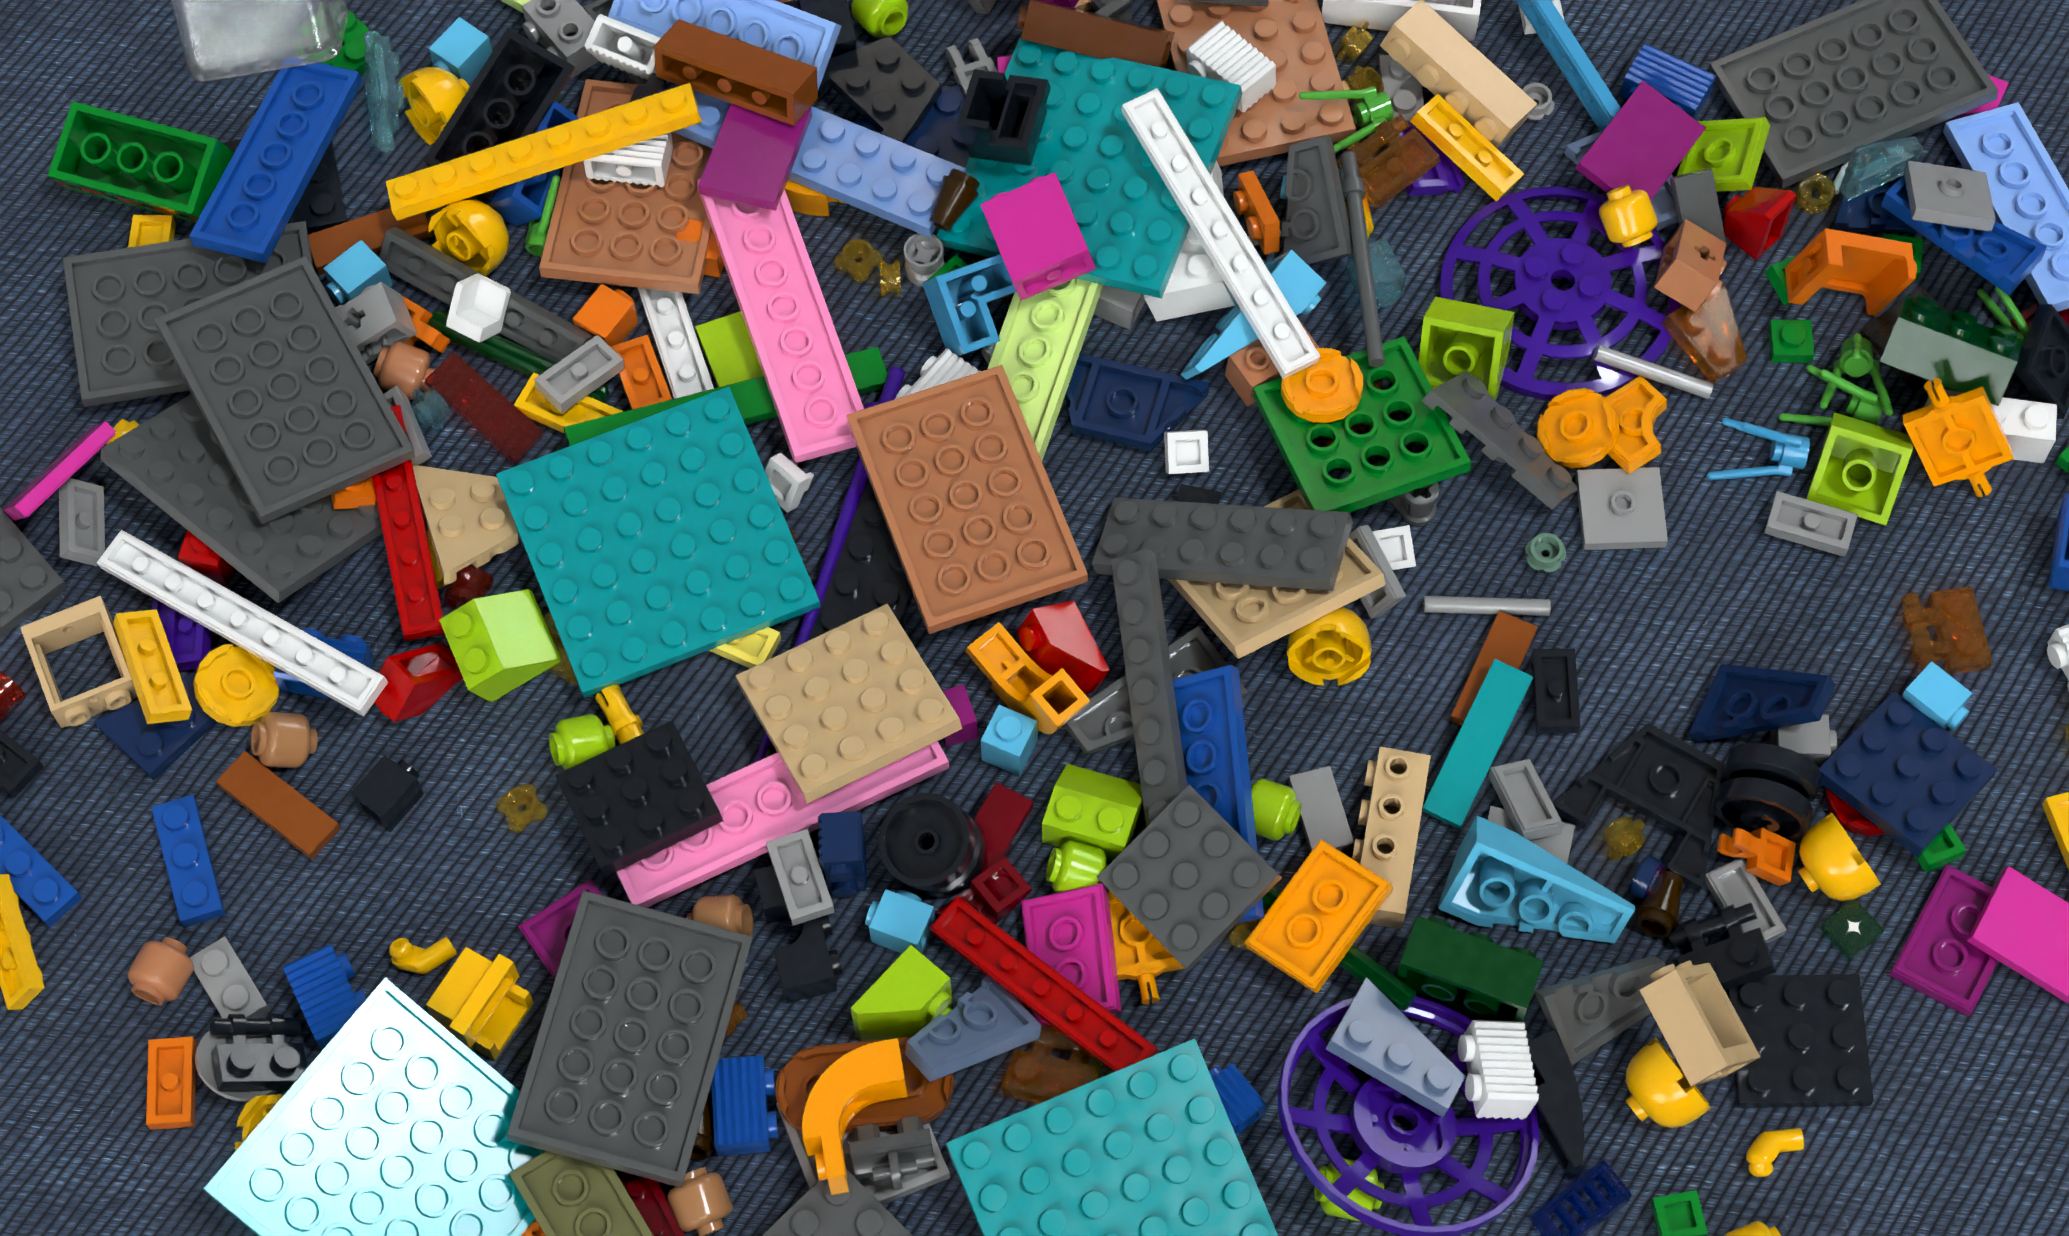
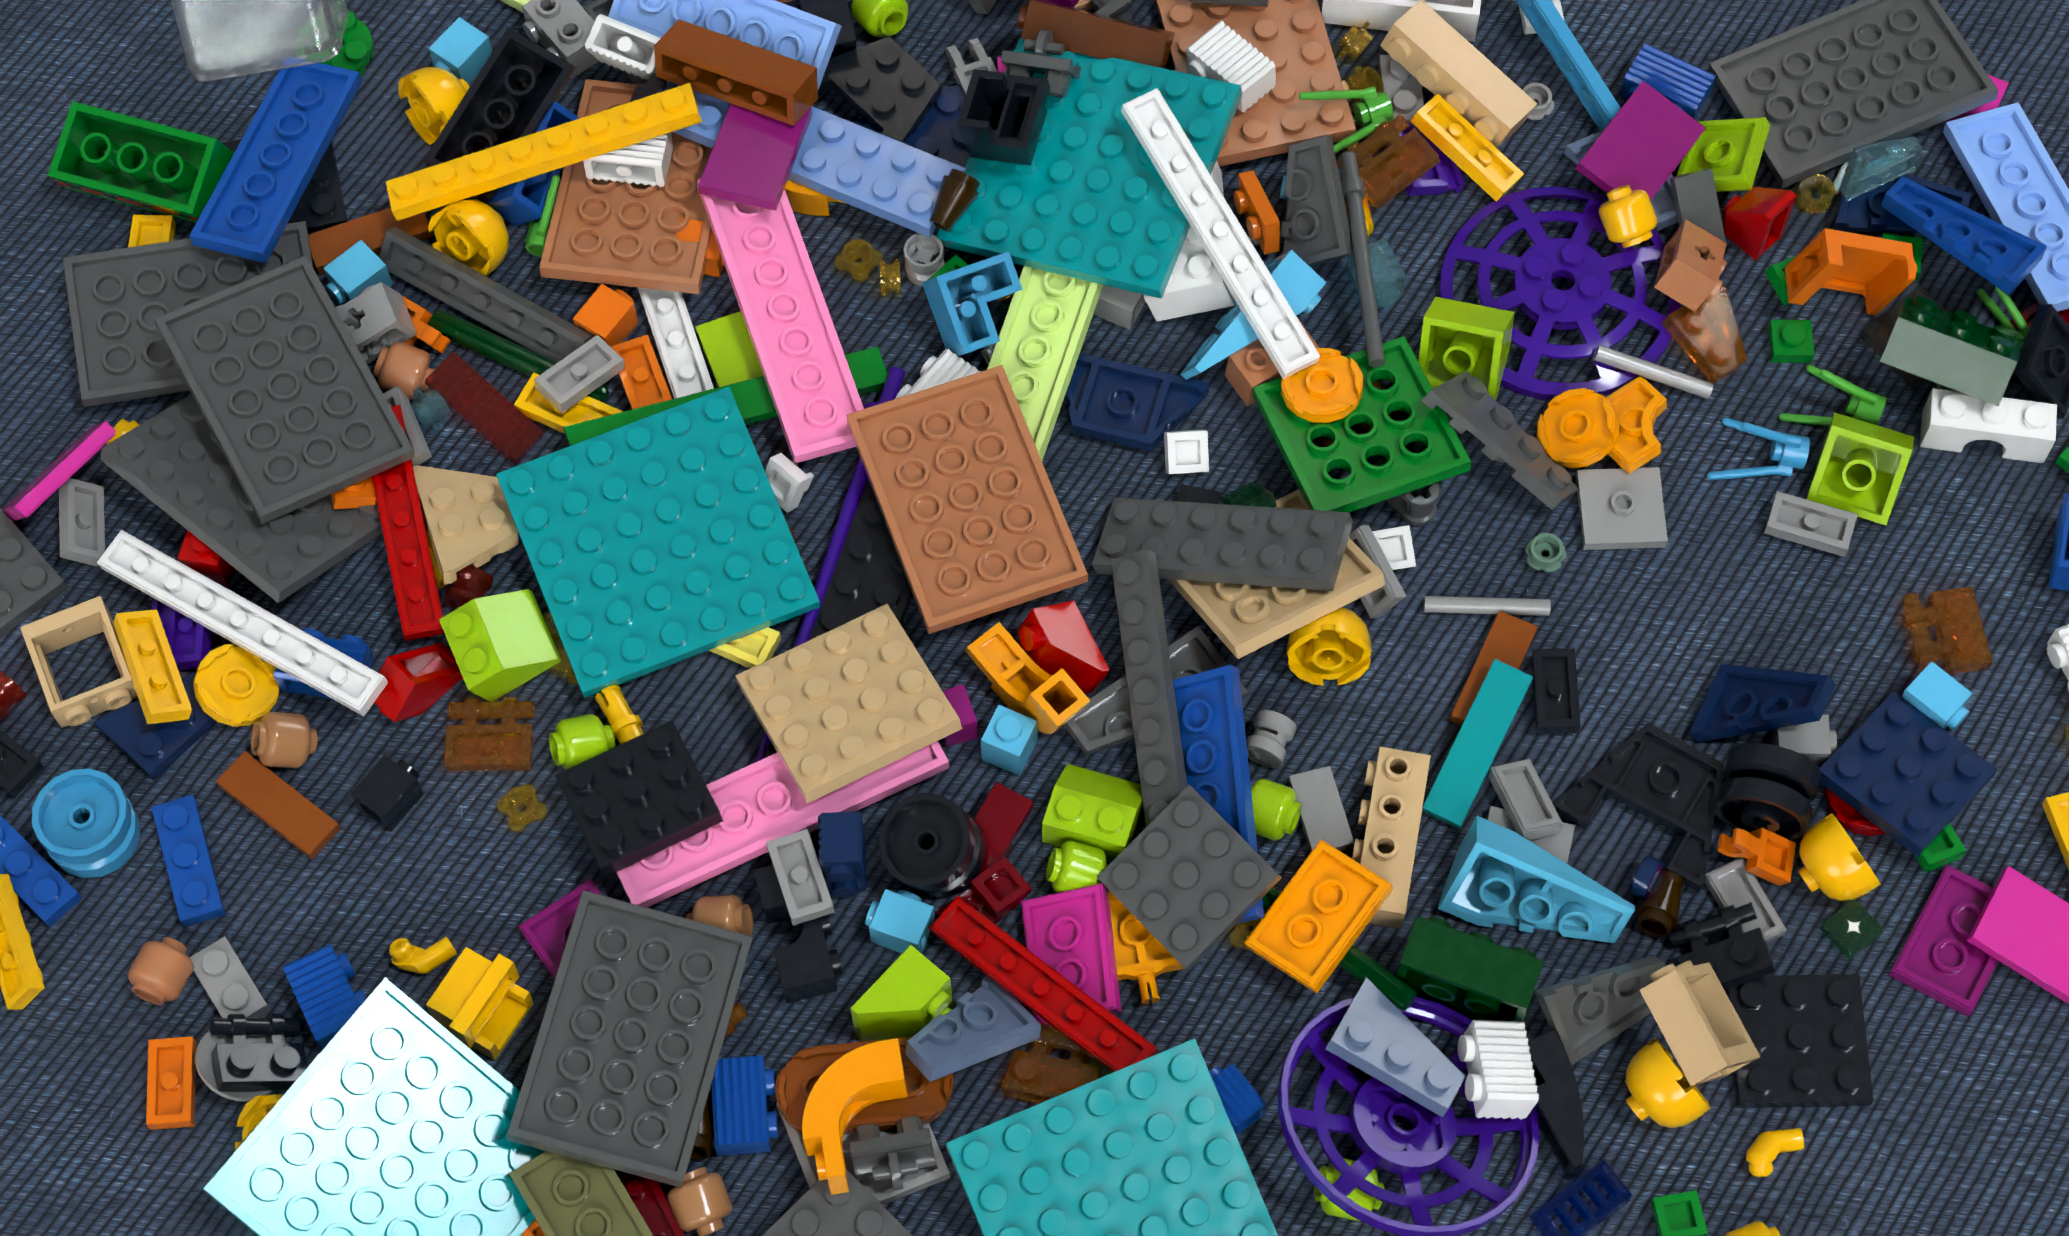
(86, 823): none -> dark azure wheel
(382, 92): clear light blue plate -> none
(478, 307): white panel -> none
(489, 746): none -> clear orange plate
(1037, 236): dark pink panel -> none
(1055, 70): none -> dark grey hips
(1250, 495): none -> clear green tile
(1269, 738): none -> light grey wheel
(1624, 837): clear yellow plate -> none
(1857, 360): bright green plant -> none
(1949, 196): light grey plate -> none
(1958, 437): light orange plate -> none

